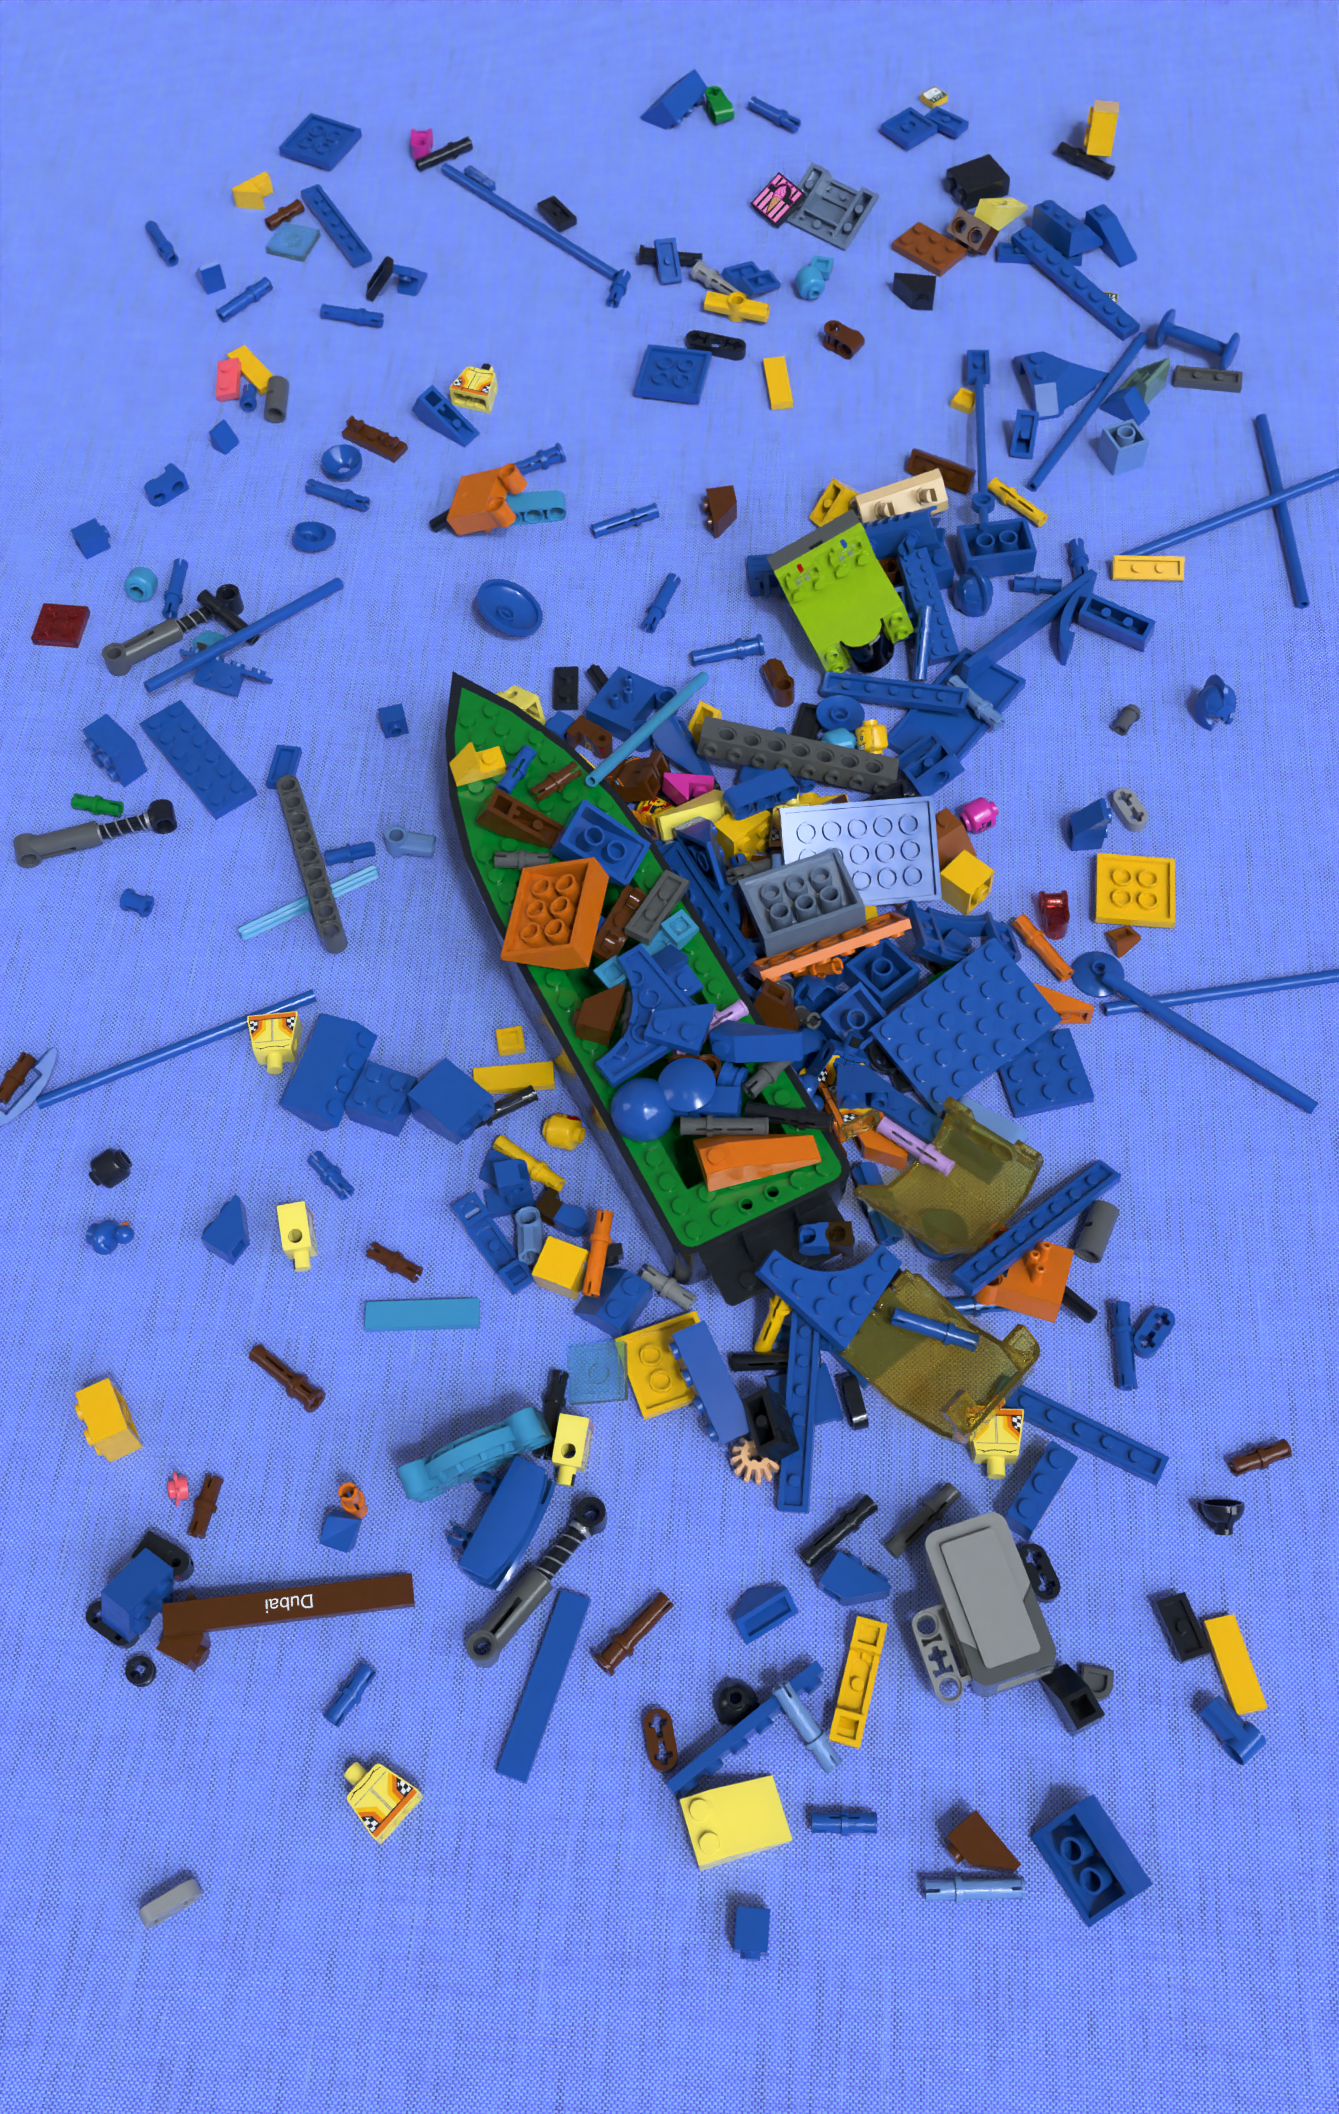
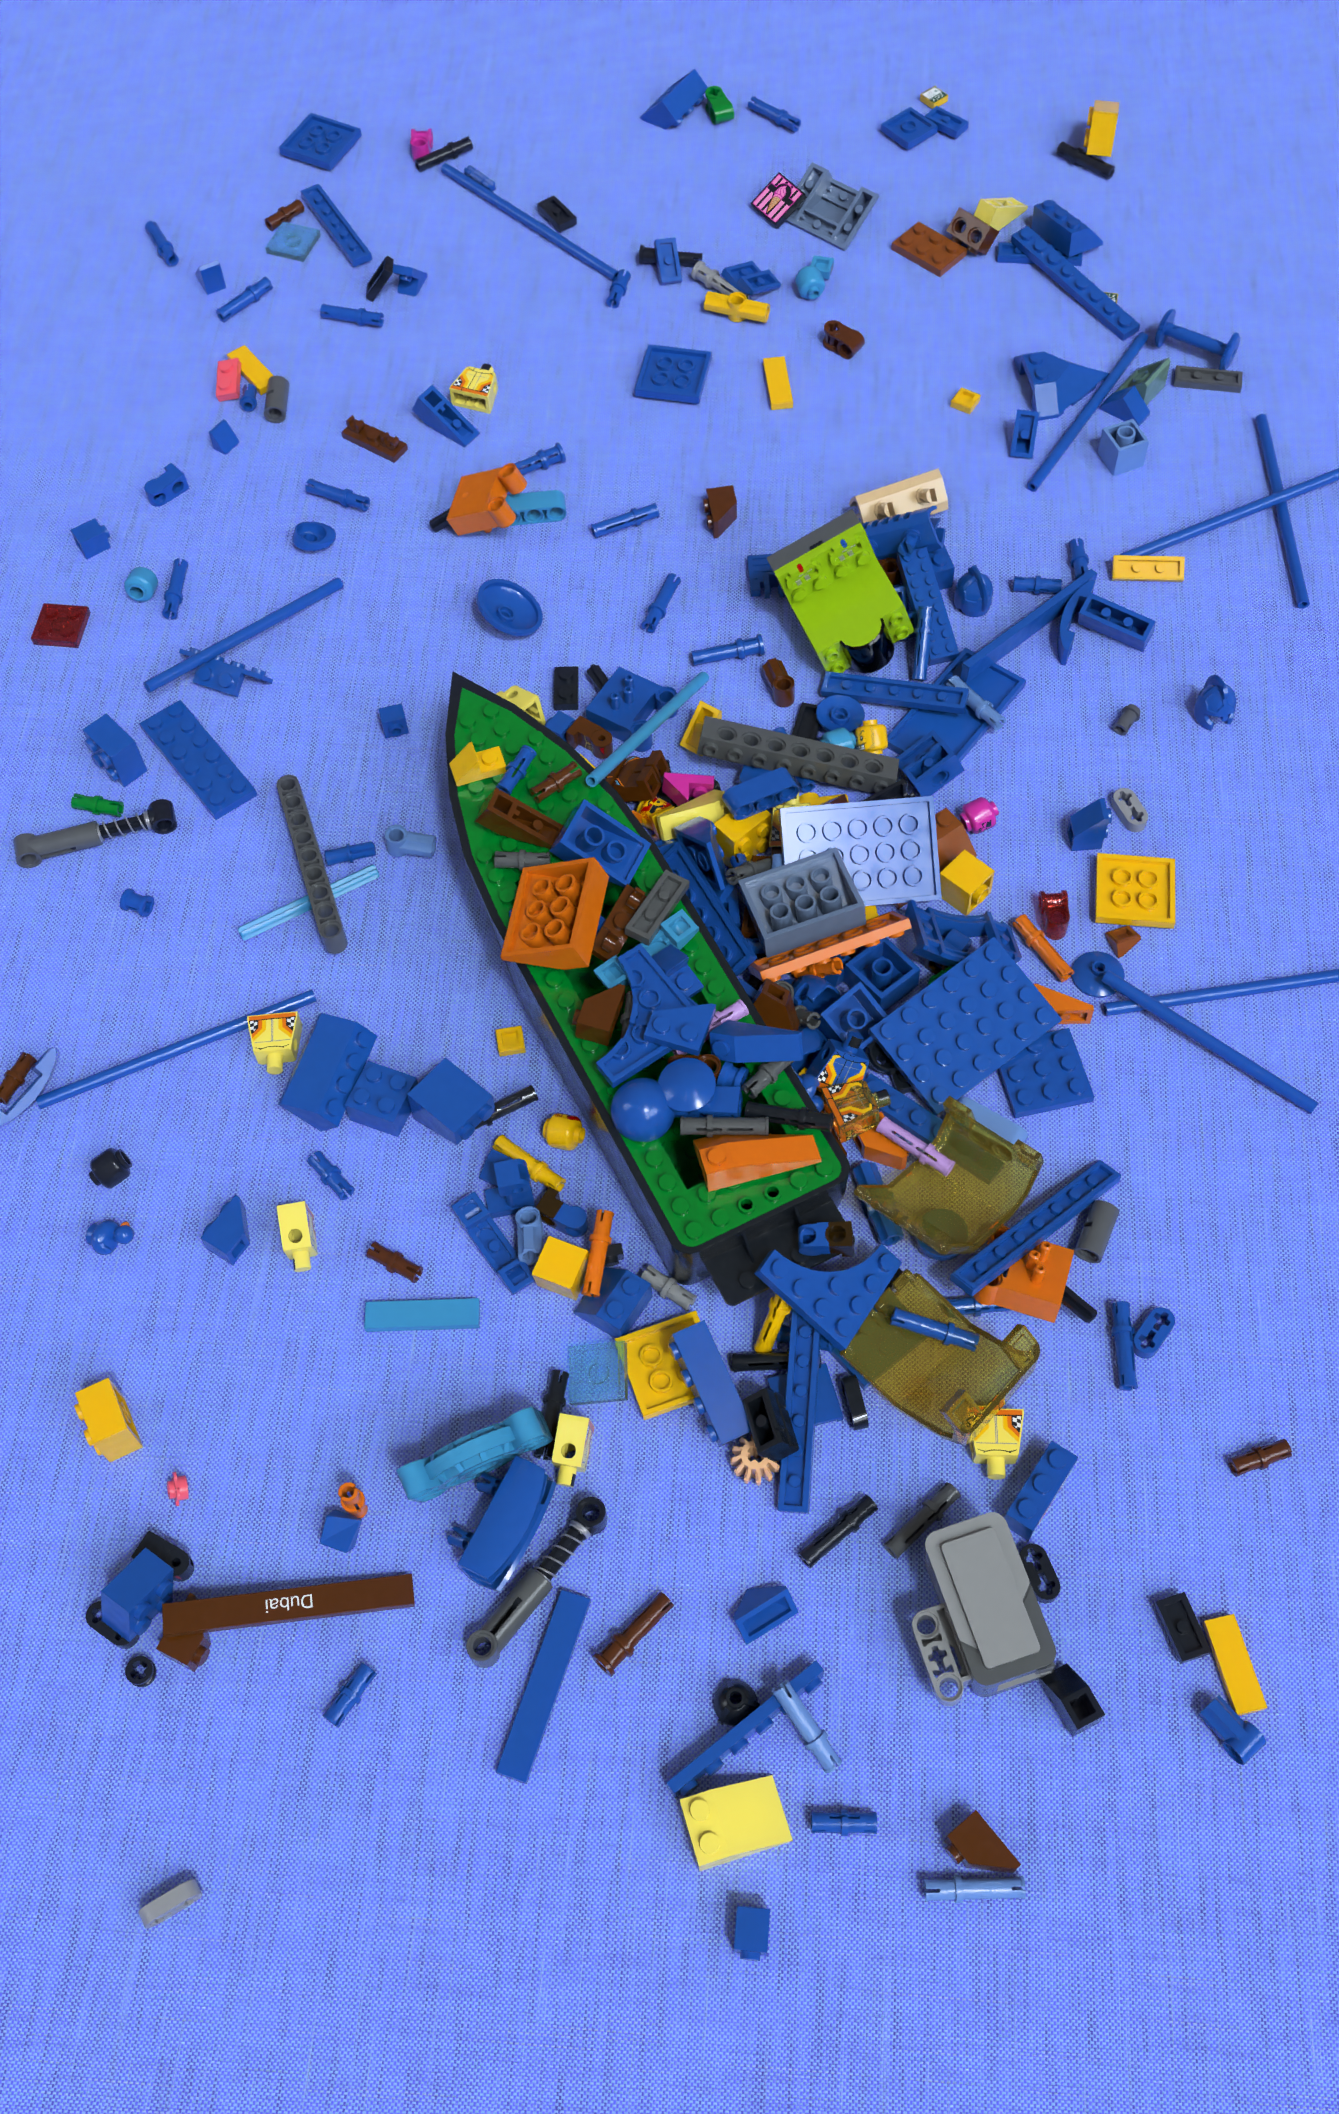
(122, 656): dark grey piece -> none
(205, 1507): reddish brown pin -> none
(207, 639): dark azure plate -> none
(221, 611): black pin -> none
(251, 192): yellow slope -> none
(284, 763): blue tile -> none
(296, 1385): reddish brown pin -> none
(342, 457): blue piece -> none
(380, 1798): light yellow torso -> none
(515, 1077): yellow tile -> none
(653, 1742): reddish brown beam -> none
(679, 744): blue slope -> none
(697, 339): black beam -> none
(833, 502): yellow slope -> none
(852, 1583): blue slope -> none
(858, 1682): yellow slope -> none
(862, 1088): blue slope -> none
(915, 290): black slope -> none
(953, 474): reddish brown plate -> none
(976, 181): black brick -> none
(978, 374): blue bar -> none
(998, 550): blue brick -> none
(1010, 496): yellow pin -> none
(1089, 1435): blue tile -> none
(1091, 1860): blue slope -> none
(1099, 1680): dark grey tile -> none
(1108, 228): blue slope -> none
(1221, 1514): black piece -> none

